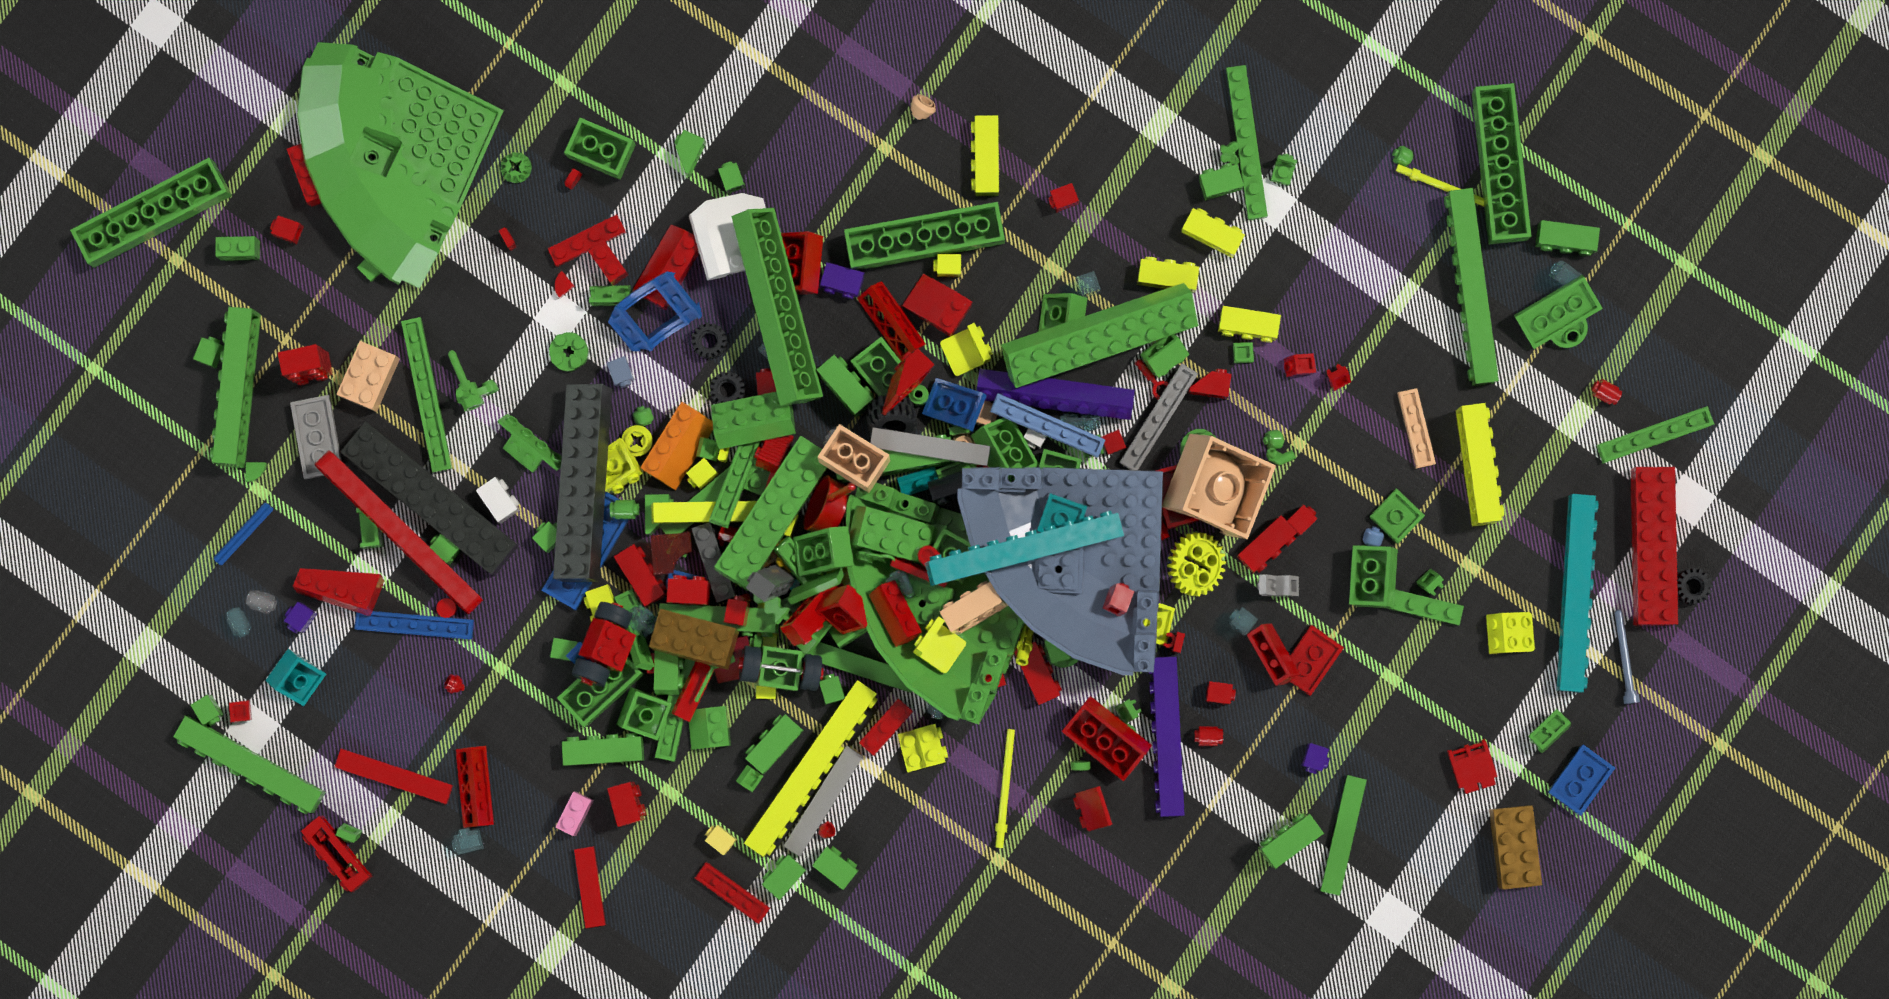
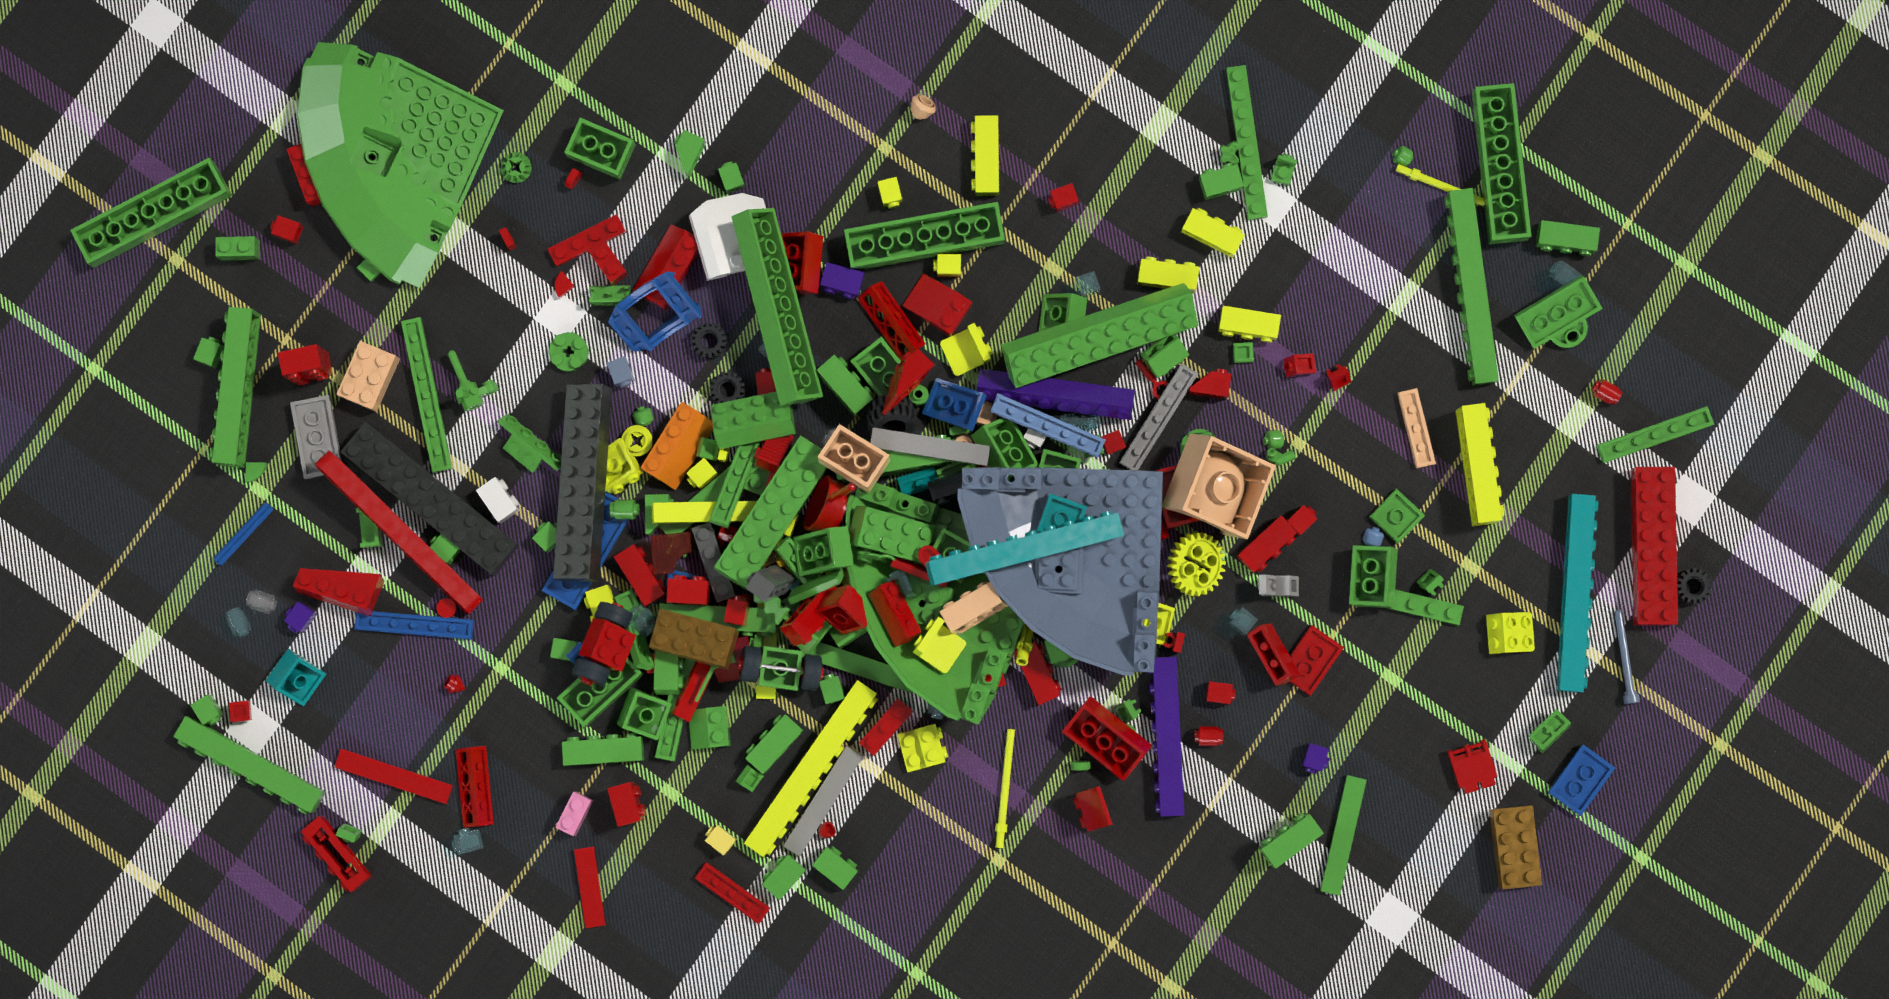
(890, 193): none -> neon yellow brick
(1118, 599): brick -> none

